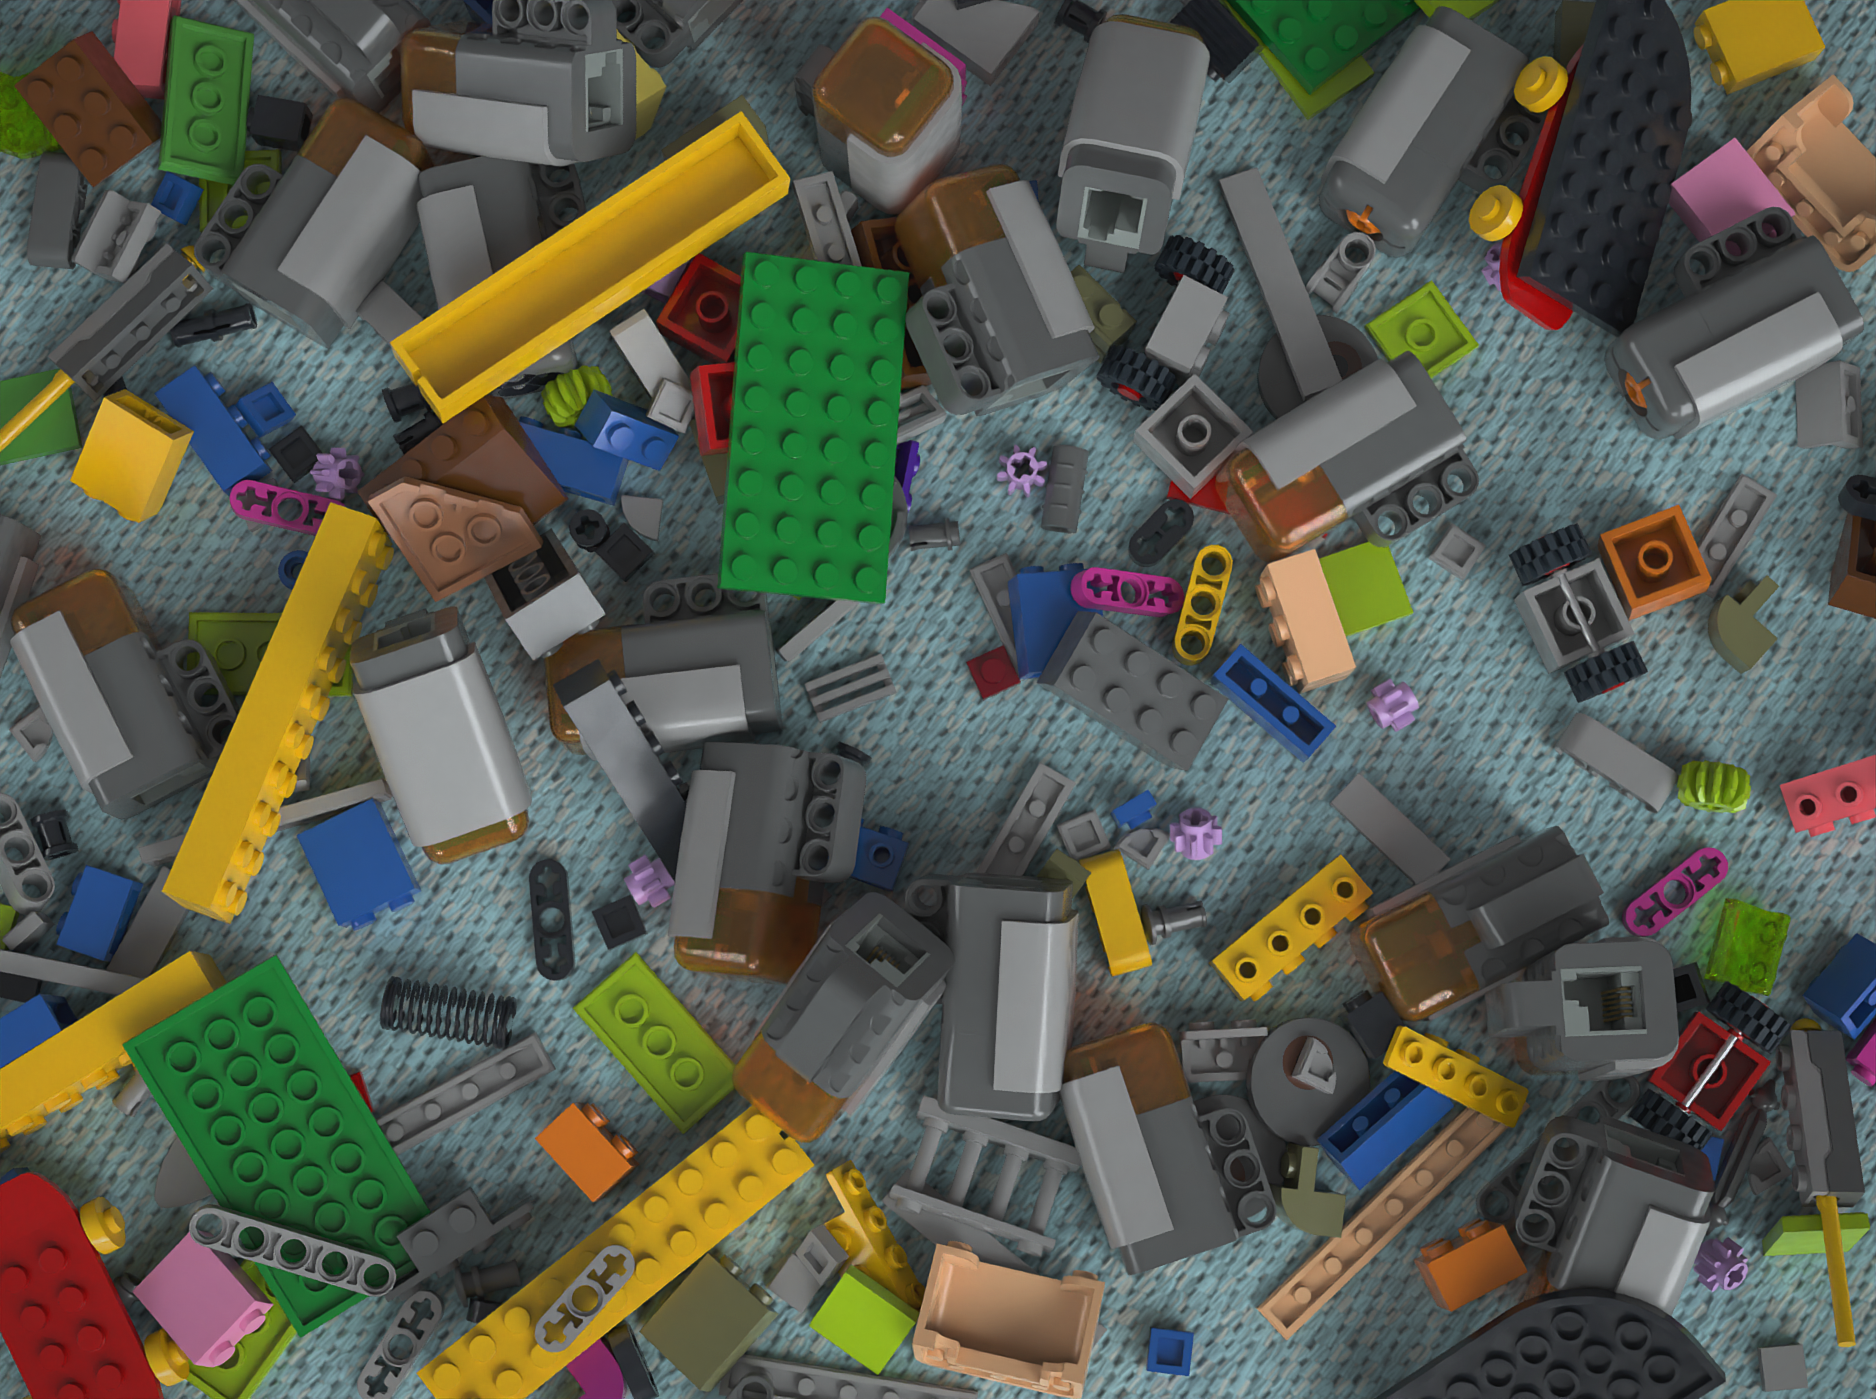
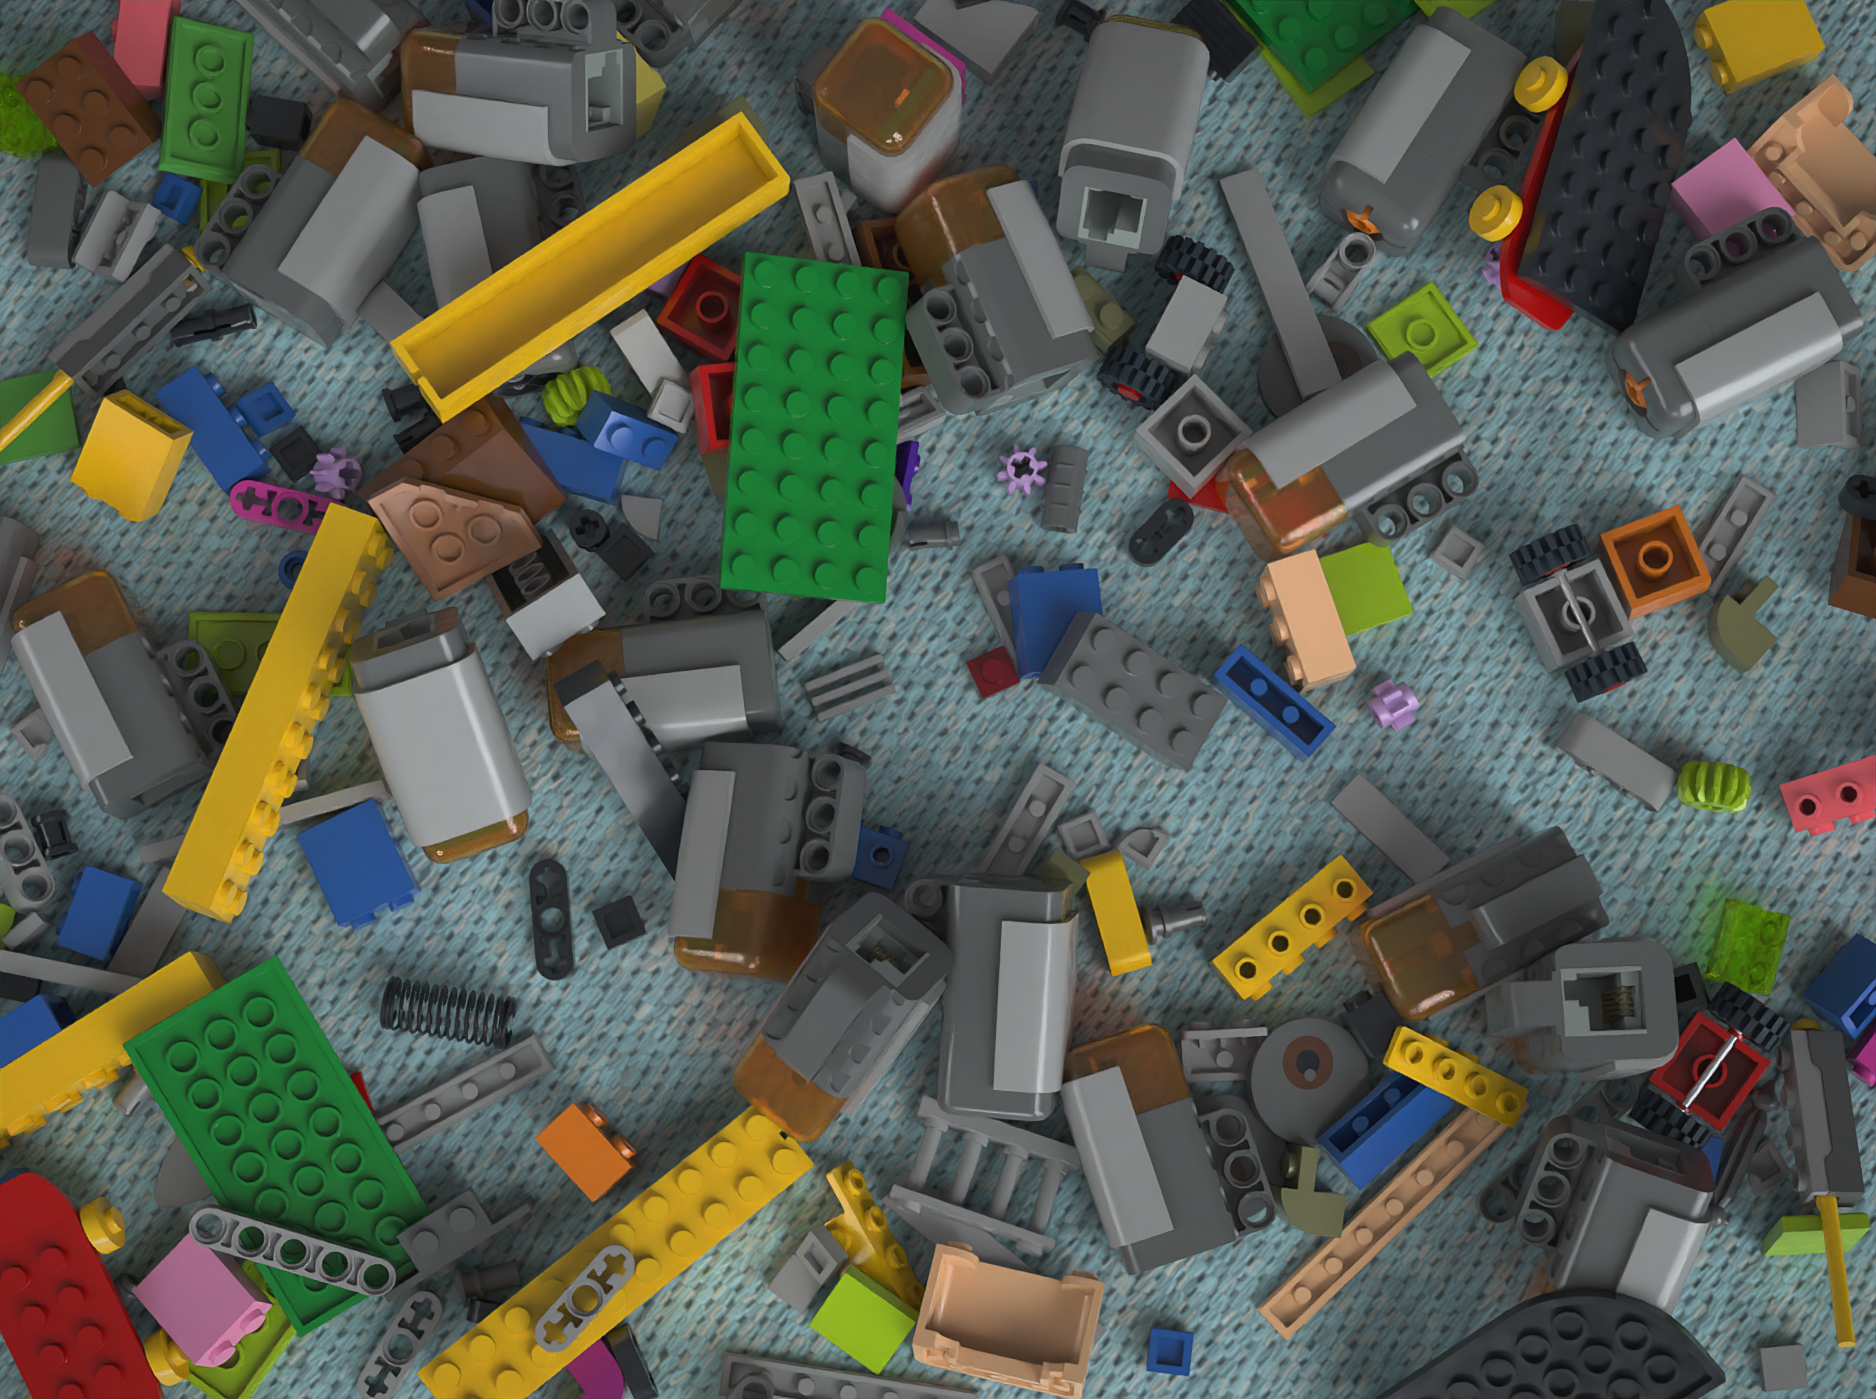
(649, 881): lavender gear -> none
(658, 1042): lime tile -> none
(710, 1321): olive brick -> none
(1112, 599): dark pink beam -> none
(1134, 811): blue plate -> none
(1196, 833): lavender gear -> none
(1206, 586): yellow beam -> none
(1315, 1066): light grey tile -> none
(1469, 1263): orange brick -> none
(1691, 864): dark pink beam -> none
(1720, 1264): lavender gear -> none

